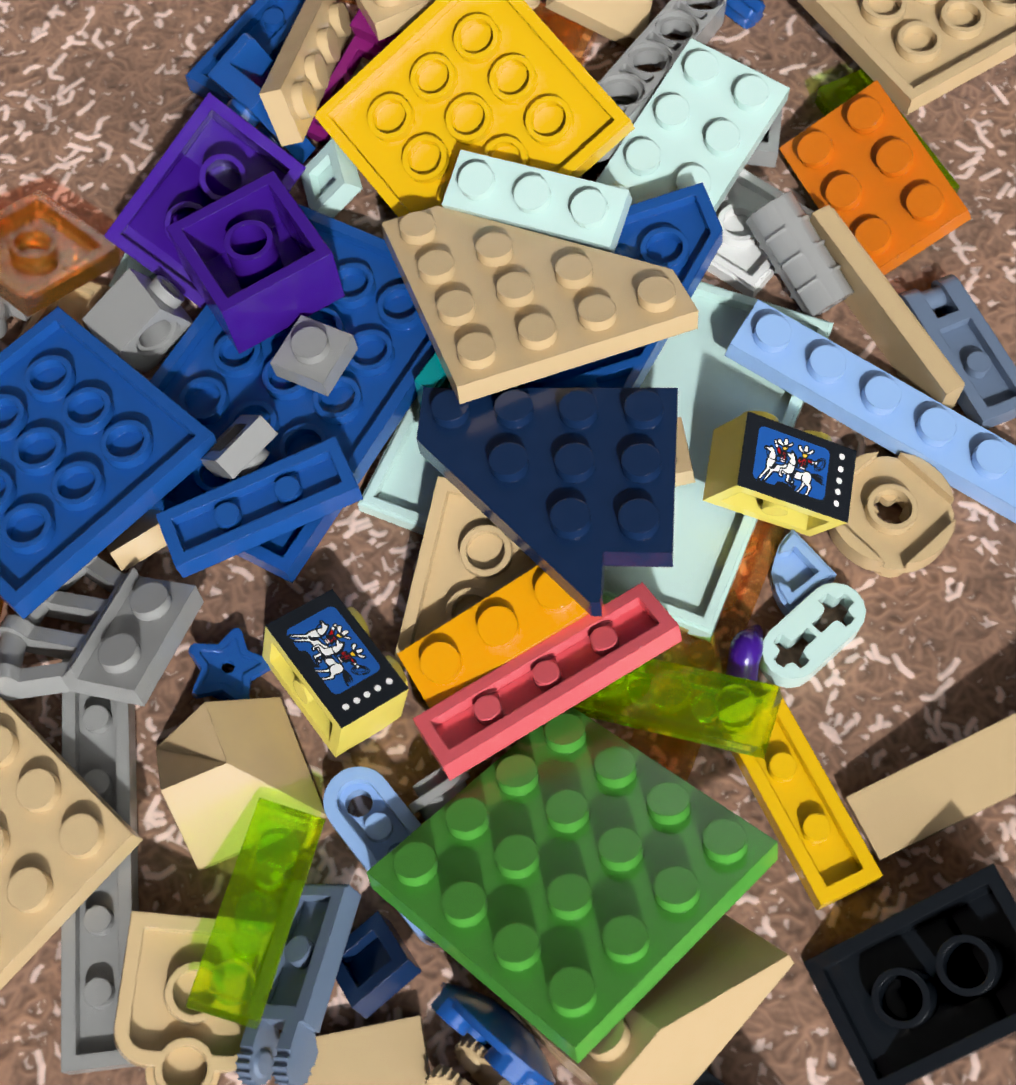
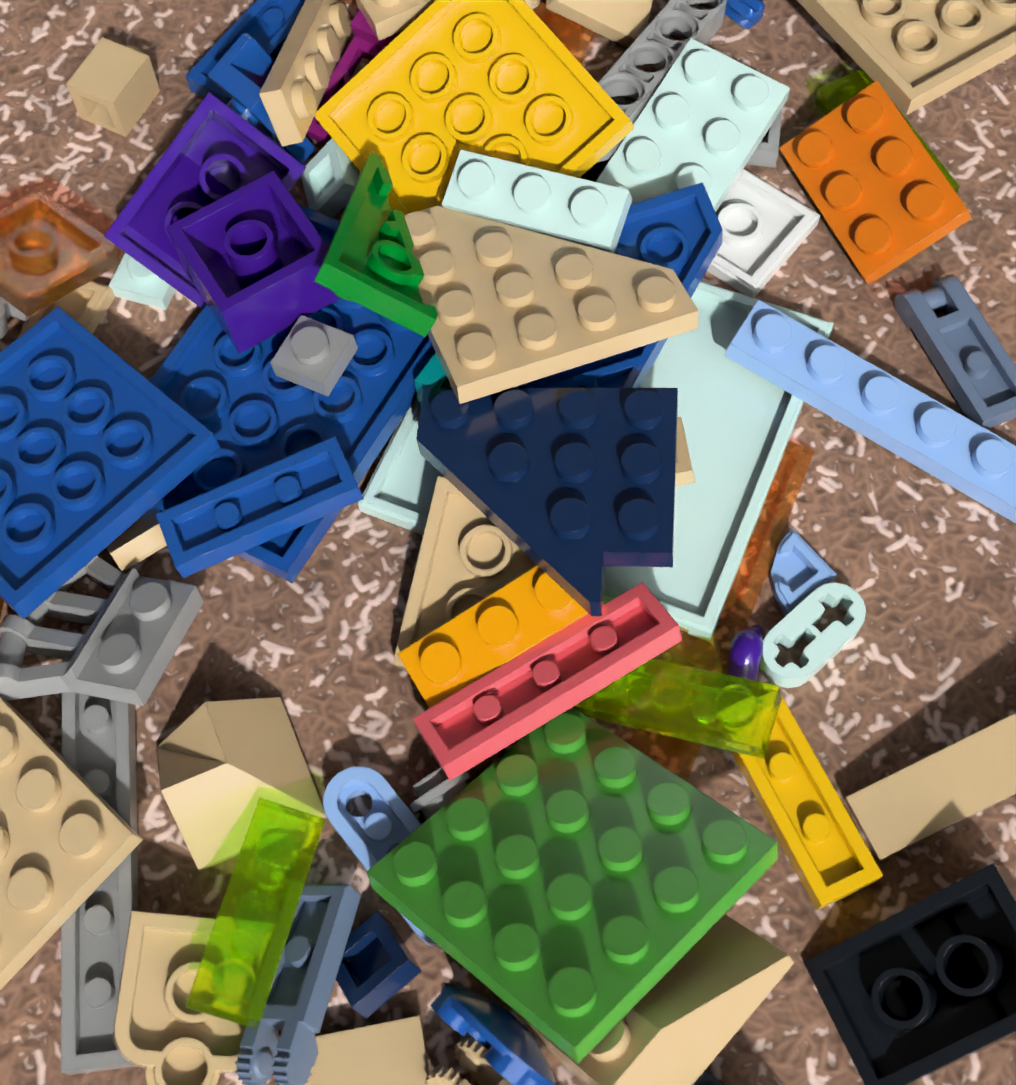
(113, 86): none -> tan brick
(139, 319): light grey brick -> none
(216, 682): blue plate -> none
(240, 447): light grey plate -> none
(335, 671): brick -> none
(373, 255): none -> green wing
(780, 474): brick -> none
(799, 255): light grey axle -> none
(887, 316): tan tile -> none
(925, 516): tan plate -> none

